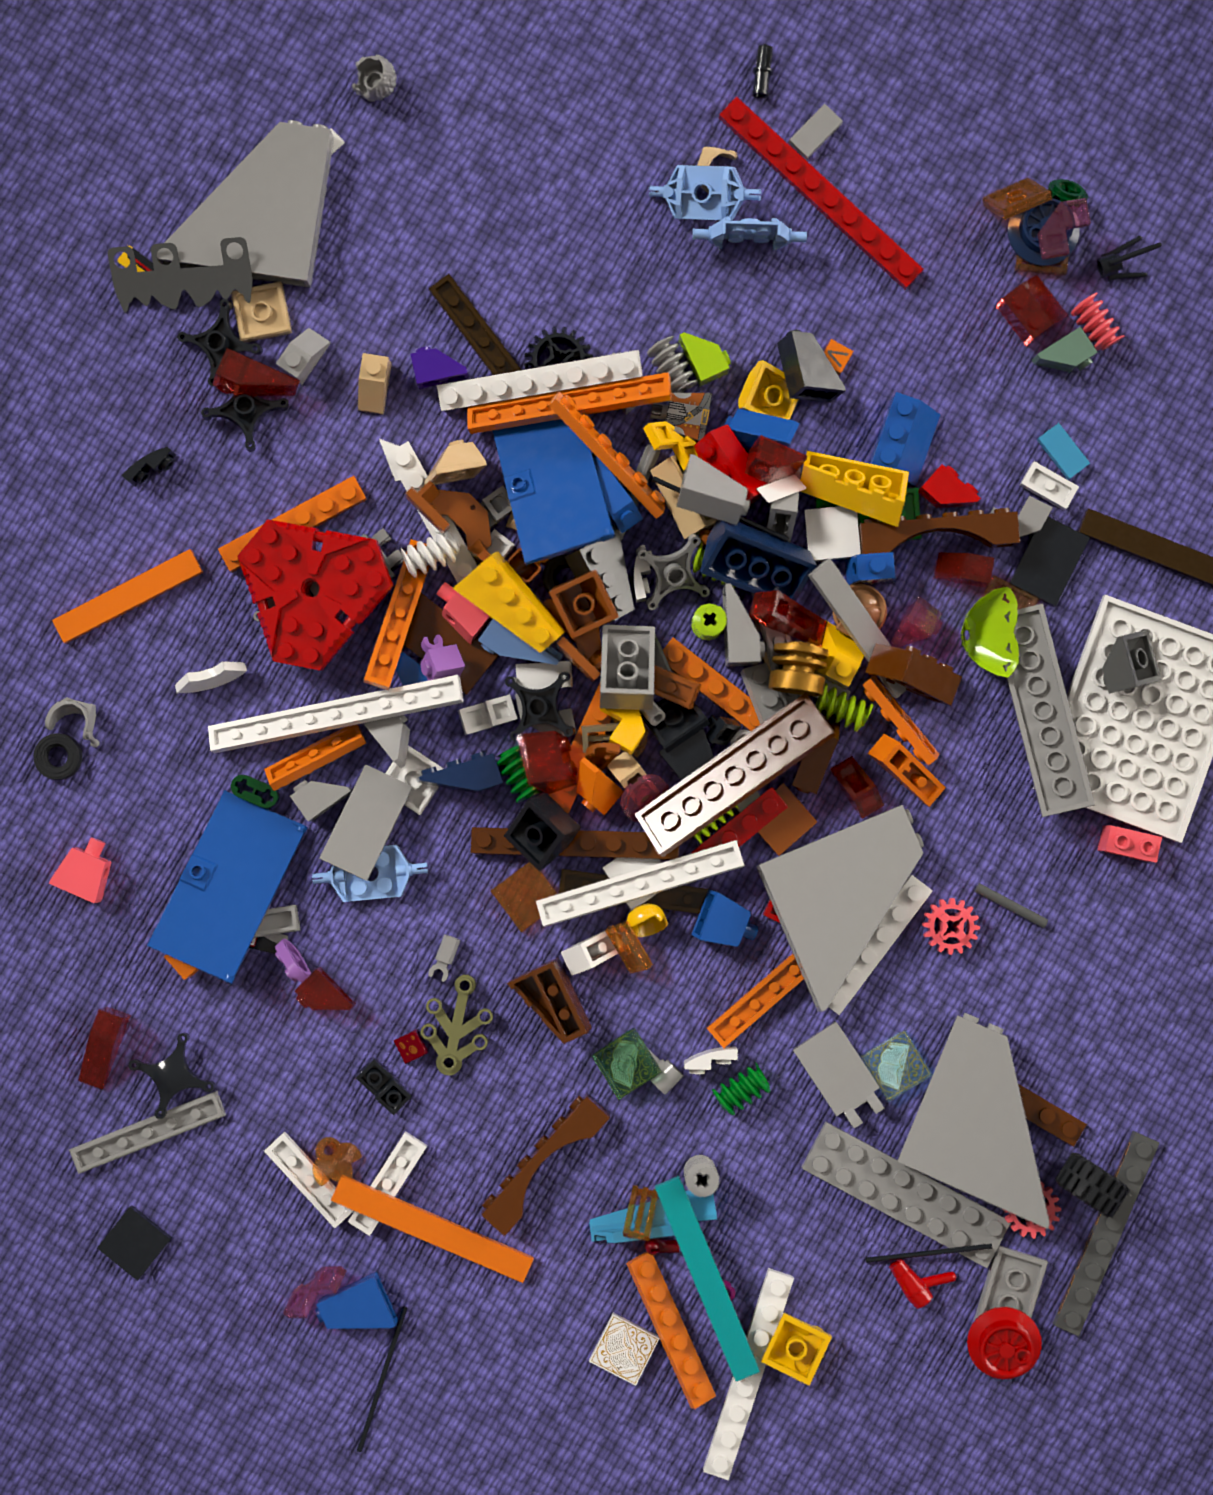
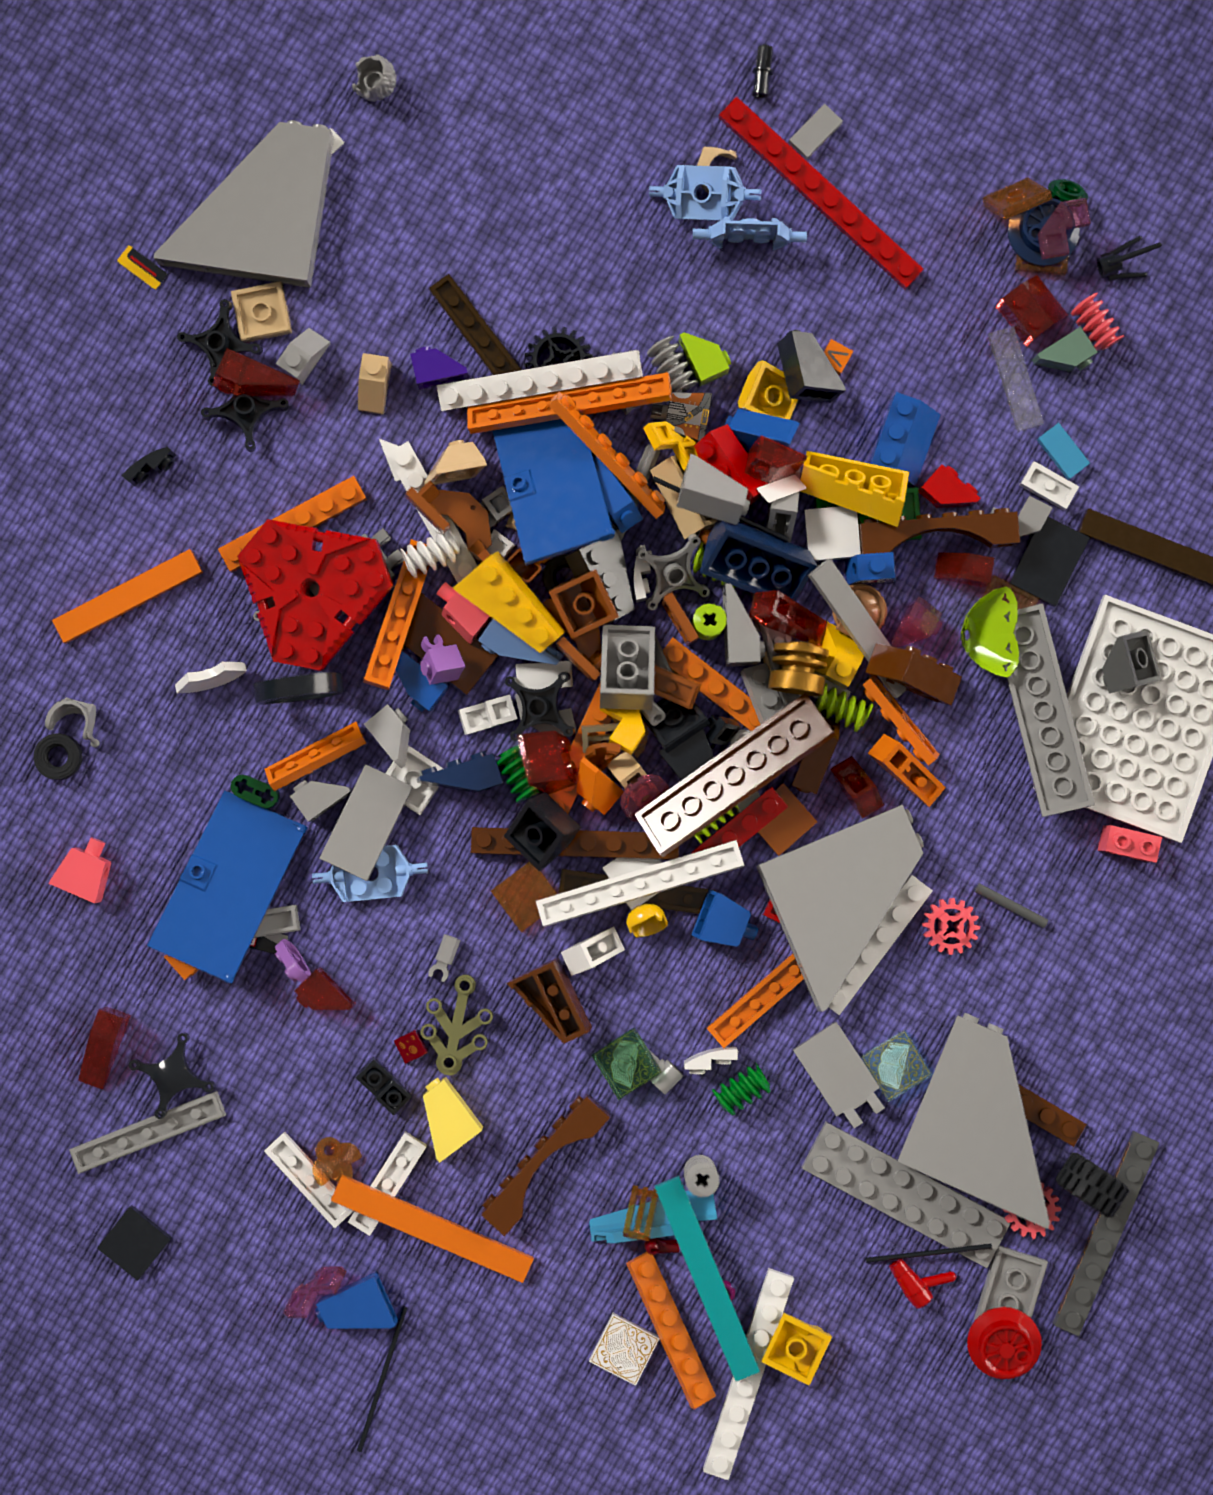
(169, 280): dark grey piece -> none
(298, 688): none -> black piece
(335, 714): white plate -> none
(448, 1118): none -> light yellow slope
(628, 947): clear orange tile -> none
(679, 619): none -> dark orange tile
(1015, 379): none -> clear tile

